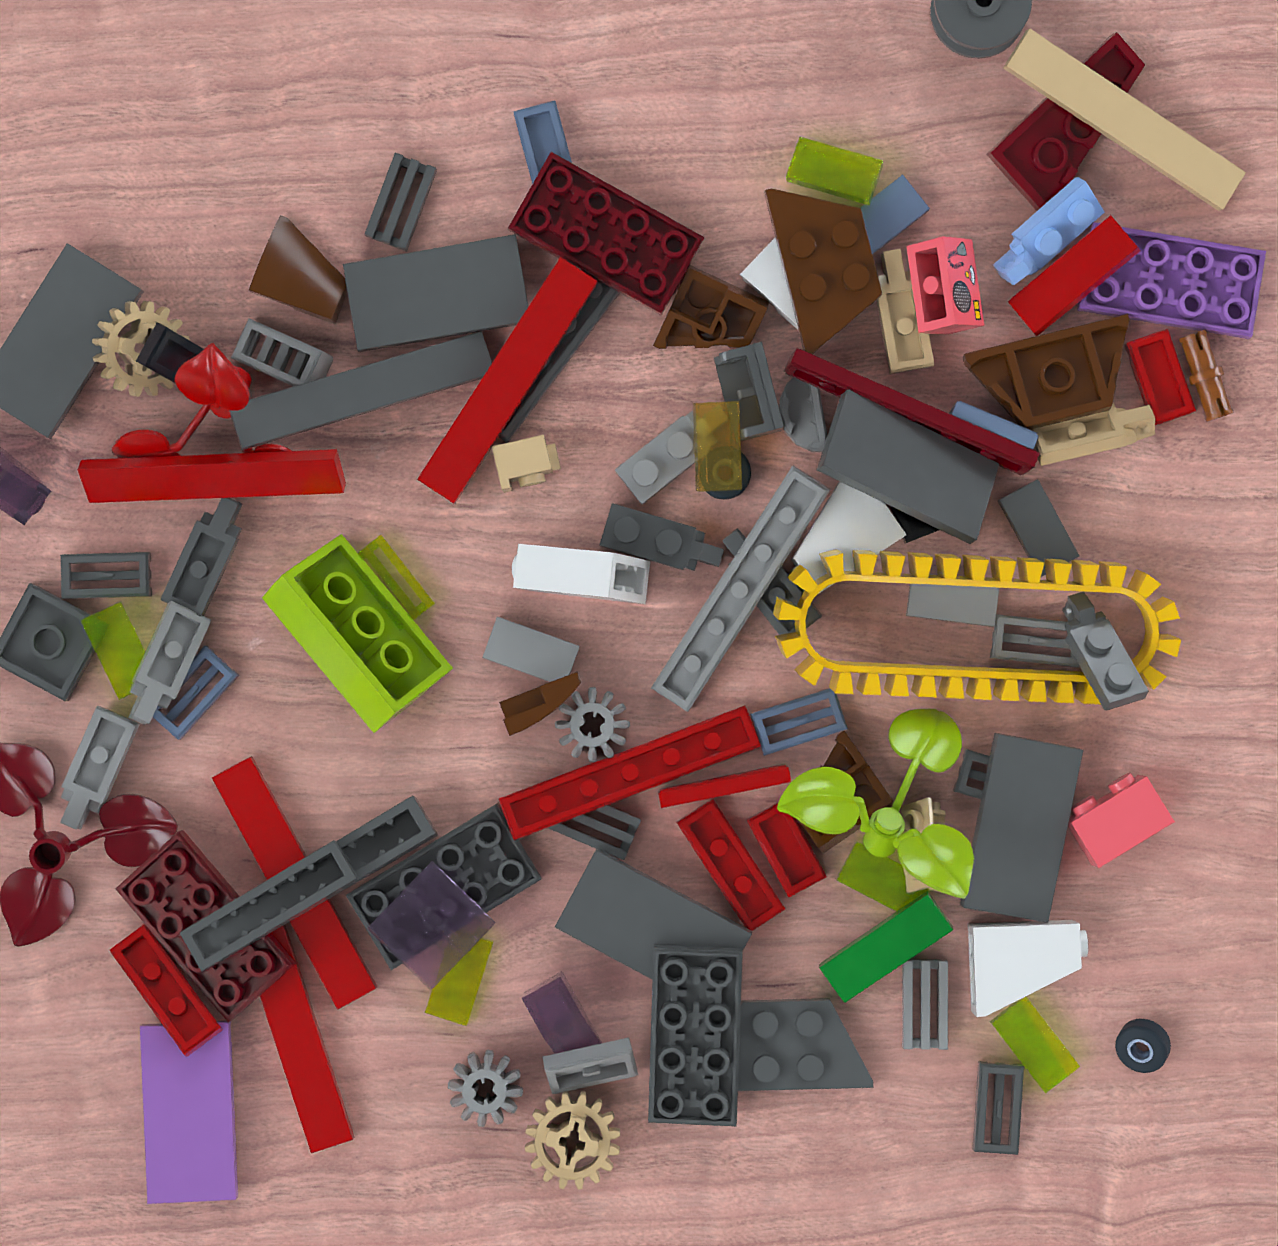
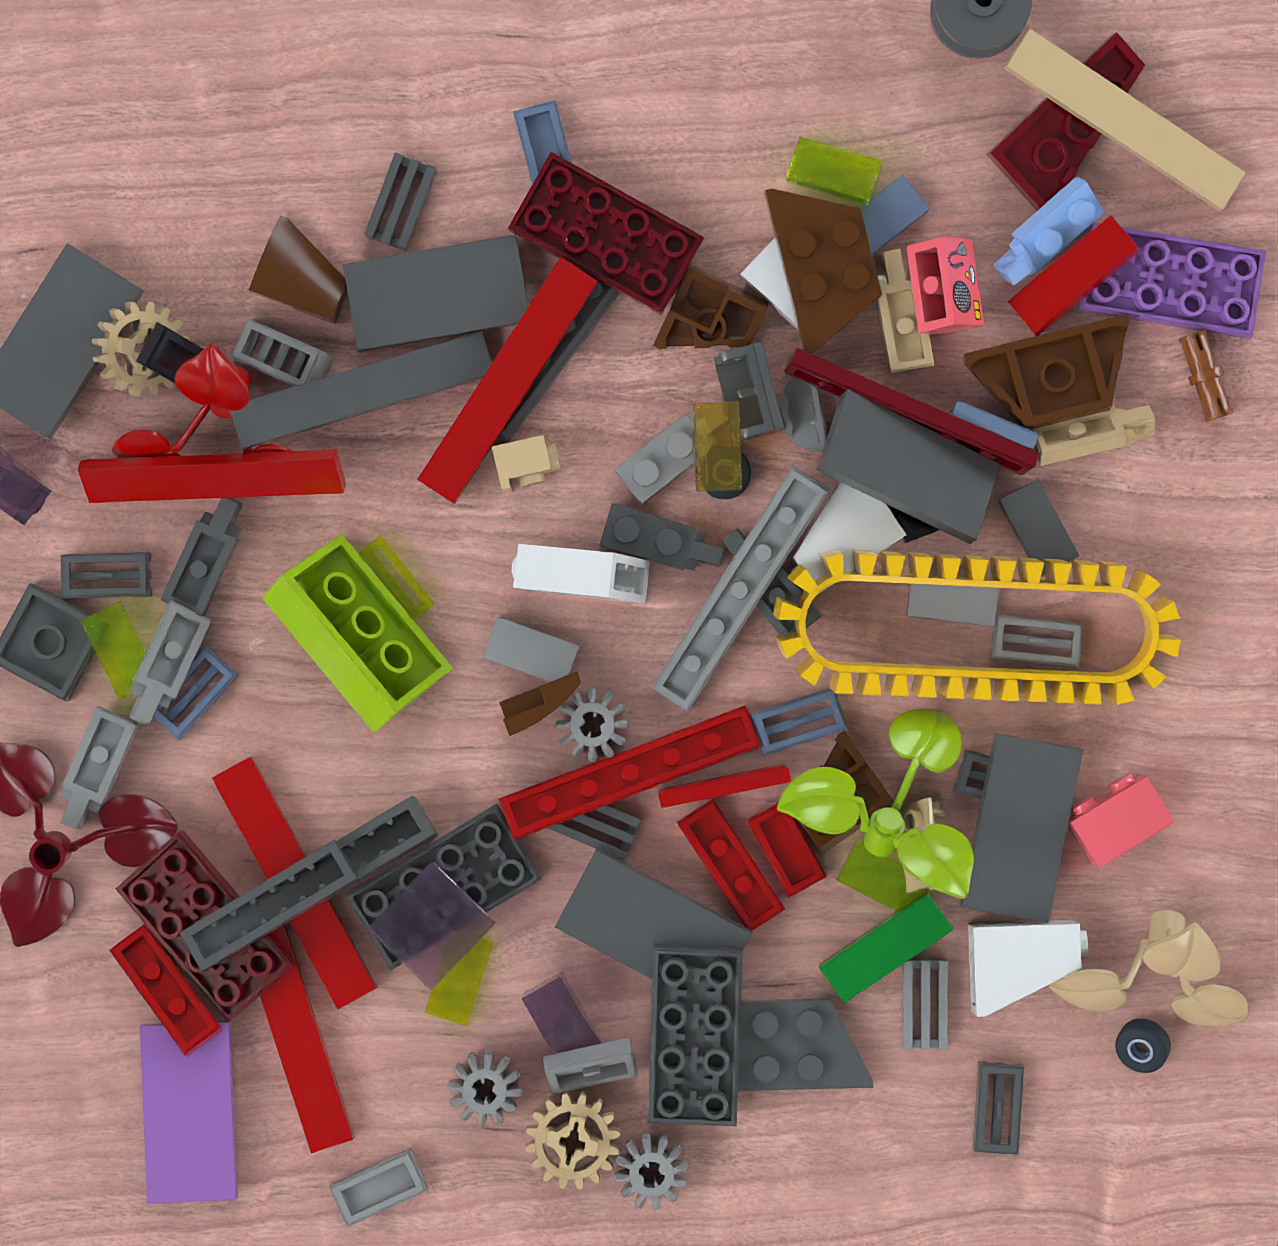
(378, 1187): none -> light grey tile
(667, 1167): none -> light grey gear
(1034, 1044): clear neon green tile -> none
(1101, 654): dark grey hinge -> none
(1160, 376): red tile -> none
(1171, 952): none -> tan plant

